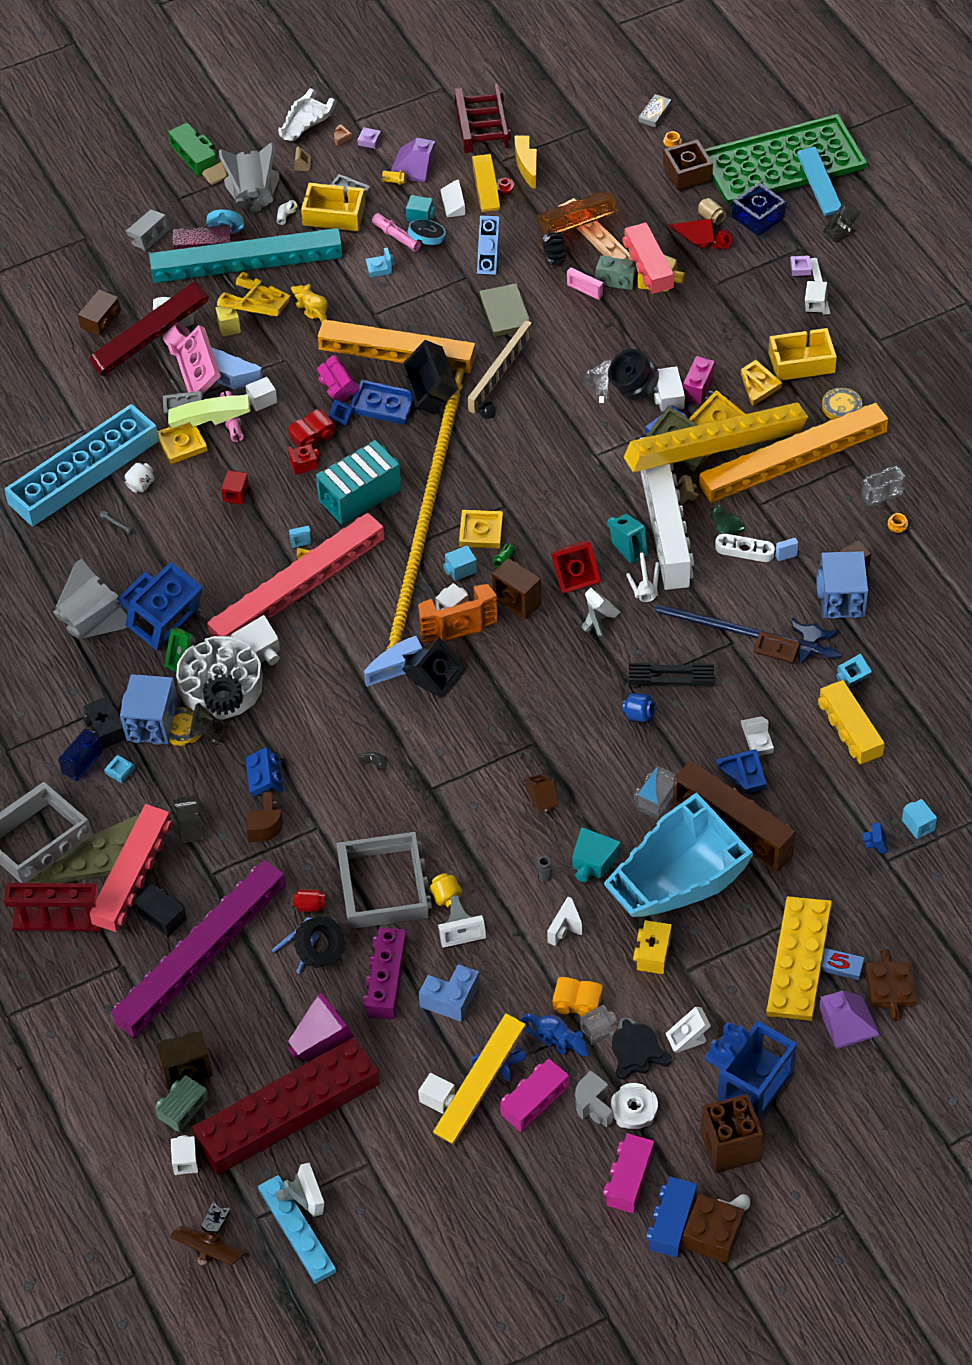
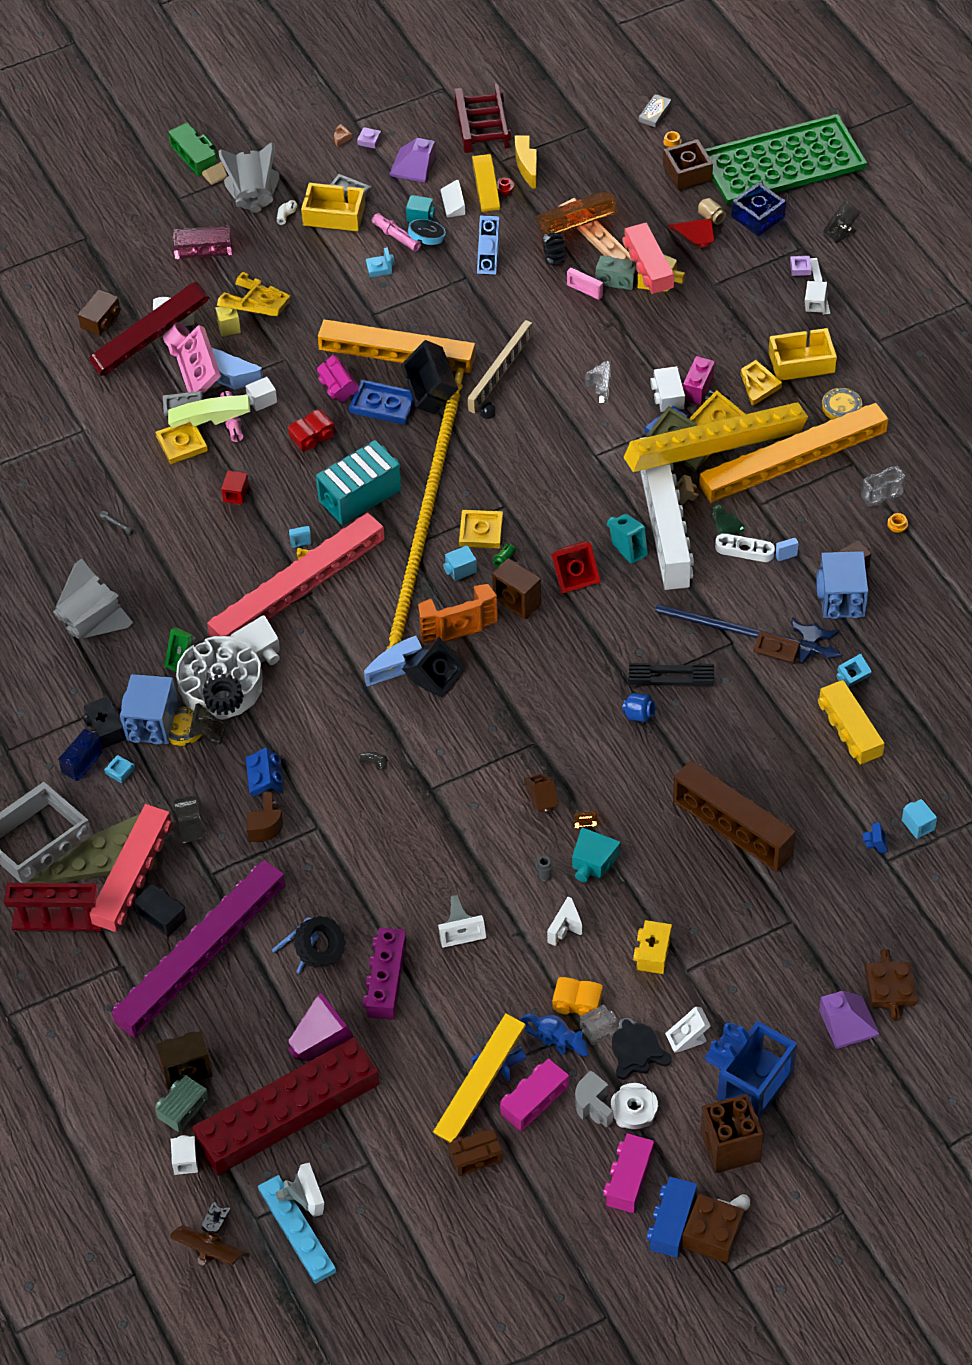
(81, 465): medium azure brick -> none
(139, 477): white head -> none
(148, 229): light grey hinge -> none
(160, 602): blue piece -> none
(225, 218): medium azure tile -> none
(245, 255): teal brick -> none
(302, 160): tan slope -> none
(303, 459): red brick -> none
(305, 114): white animal -> none
(309, 900): red brick -> none
(314, 304): yellow animal -> none
(340, 412): blue slope -> none
(378, 846): light grey window -> none
(394, 177): yellow pin -> none
(436, 1093): white brick -> none
(443, 888): yellow head -> none
(450, 997): medium blue brick -> none
(451, 597): white brick -> none
(475, 1151): none -> reddish brown brick
(503, 309): tile -> none
(585, 819): none -> clear orange slope
(599, 609): piece -> none
(633, 374): black wheel -> none
(646, 590): white plant -> none
(655, 792): clear brick -> none
(679, 861): medium azure windscreen -> none
(723, 240): red plate -> none
(744, 770): blue wing -> none
(757, 735): white slope -> none
(799, 958): yellow plate -> none
(819, 180): medium azure tile -> none
(842, 964): medium blue tile -> none

